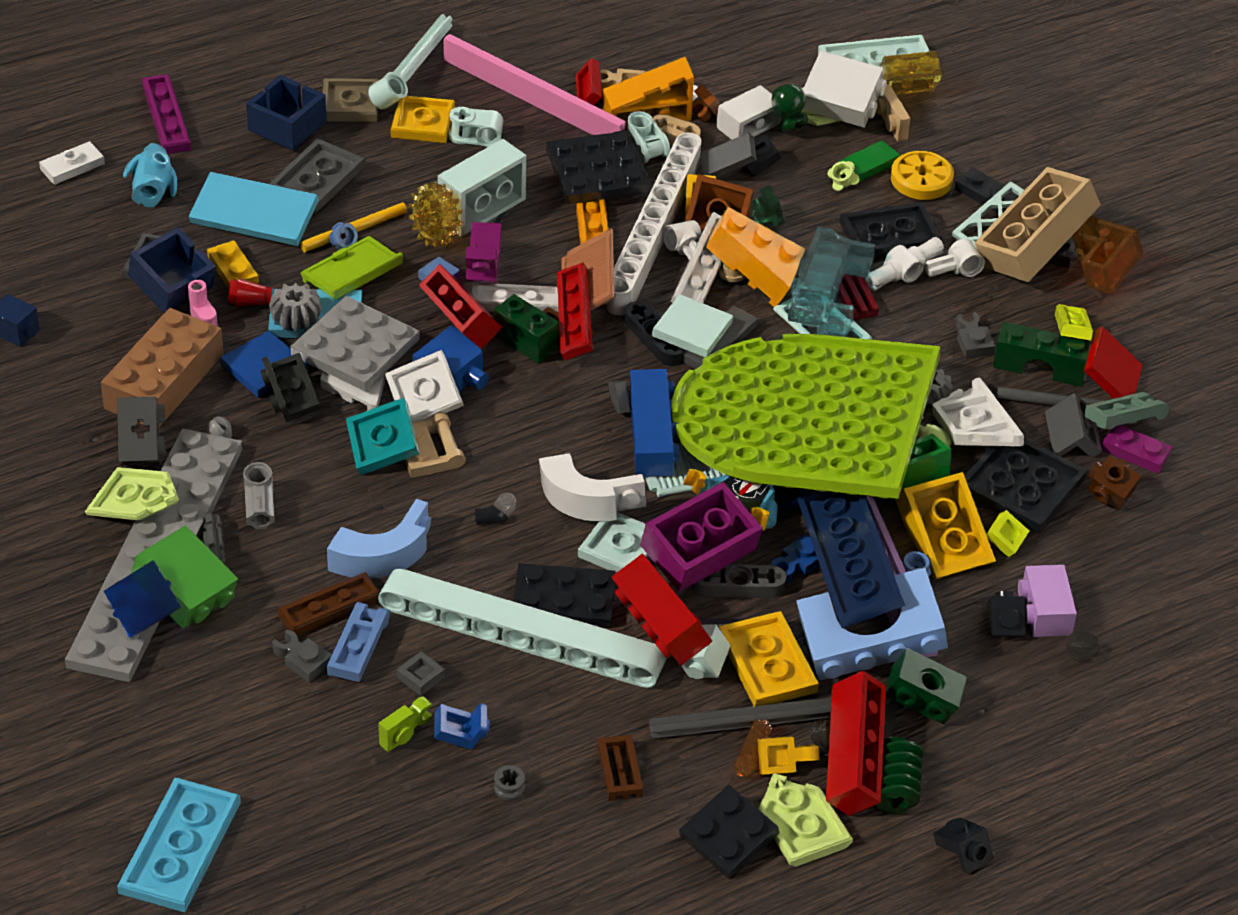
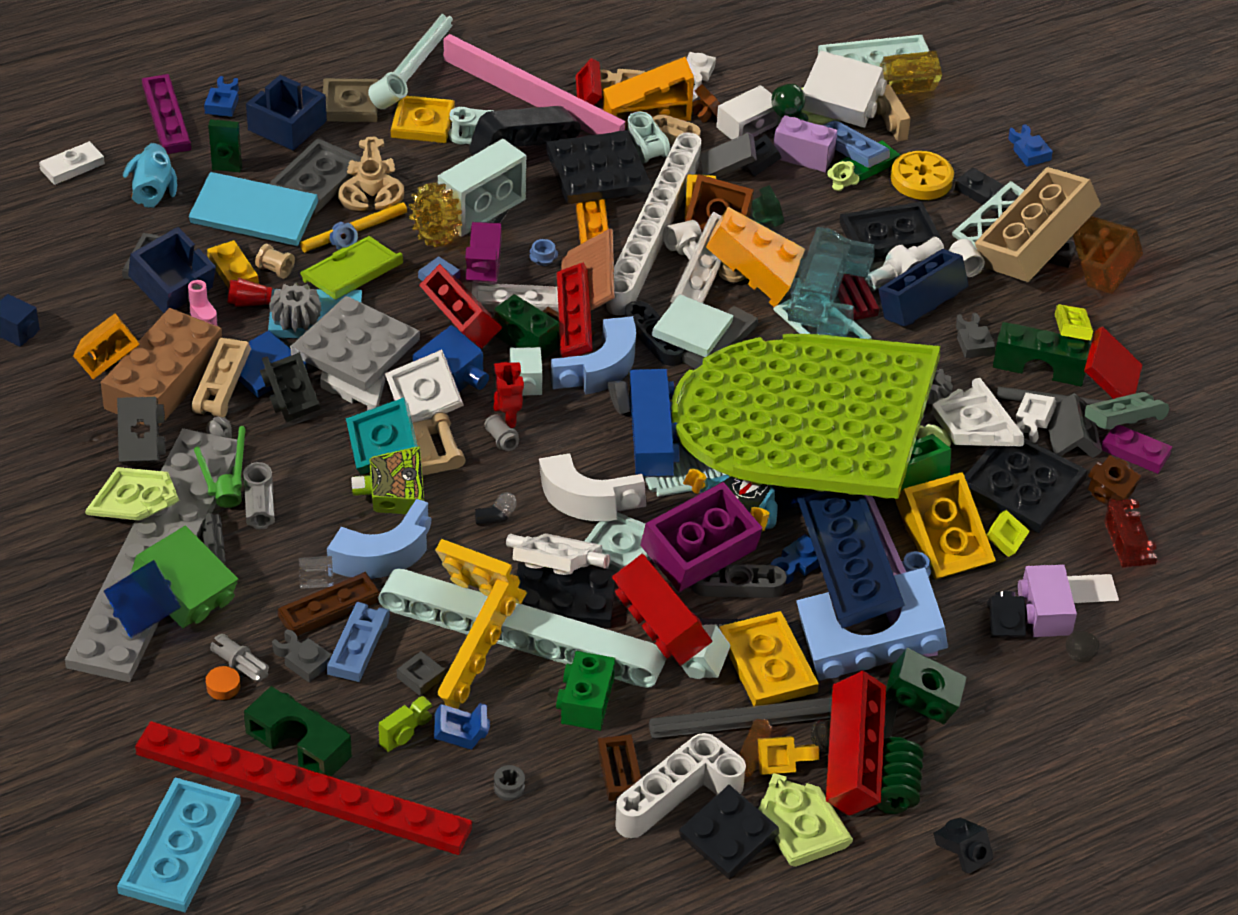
(107, 345): none -> light orange torso
(221, 377): none -> tan plate
(223, 99): none -> blue plate
(223, 683): none -> orange tile
(225, 145): none -> dark green plate
(228, 486): none -> bright green plant
(240, 658): none -> light grey axle
(275, 261): none -> tan bush
(278, 717): none -> dark green arch
(304, 787): none -> red plate
(316, 572): none -> clear tile
(372, 179): none -> tan animal
(393, 481): none -> torso
(493, 580): none -> yellow bracket
(505, 437): none -> light grey pin
(509, 390): none -> red animal
(524, 127): none -> black beam
(530, 368): none -> light aqua brick
(543, 252): none -> medium blue plate
(556, 552): none -> white plate
(587, 690): none -> green brick
(605, 365): none -> light blue arch
(656, 794): none -> white beam
(701, 67): none -> white plate
(805, 143): none -> lavender brick
(858, 146): none -> medium blue tile
(923, 287): none -> dark blue brick
(1028, 148): none -> blue plate
(1034, 413): none -> white plate
(1092, 588): none -> white sticker
(1129, 534): none -> clear red hinge

